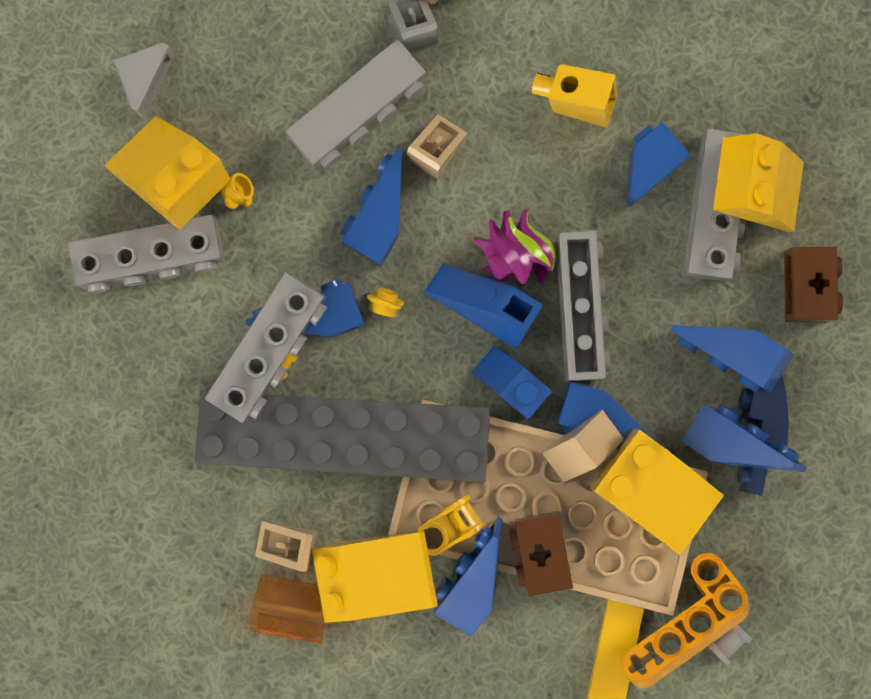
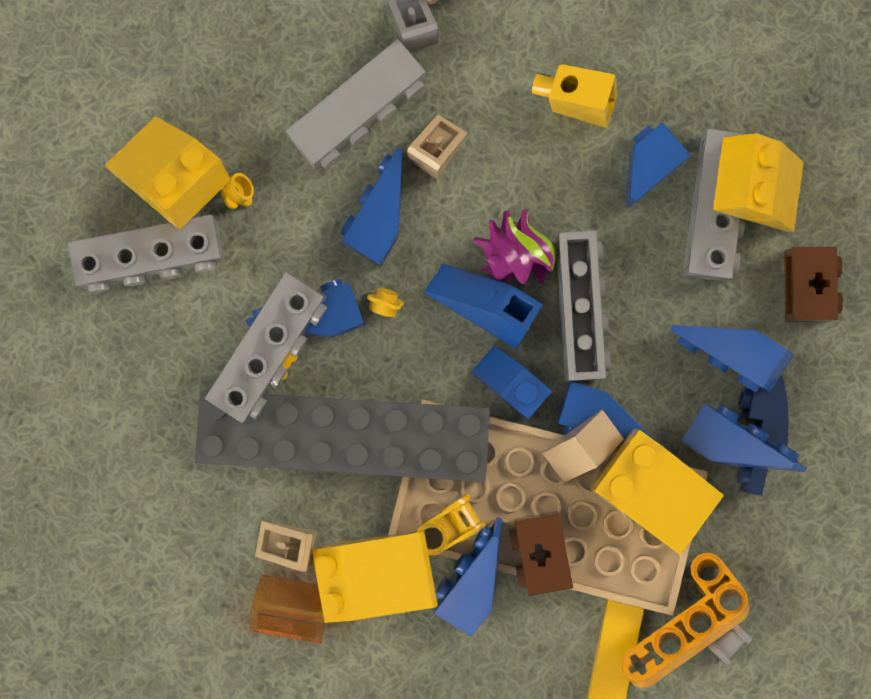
(143, 75): light grey slope -> none

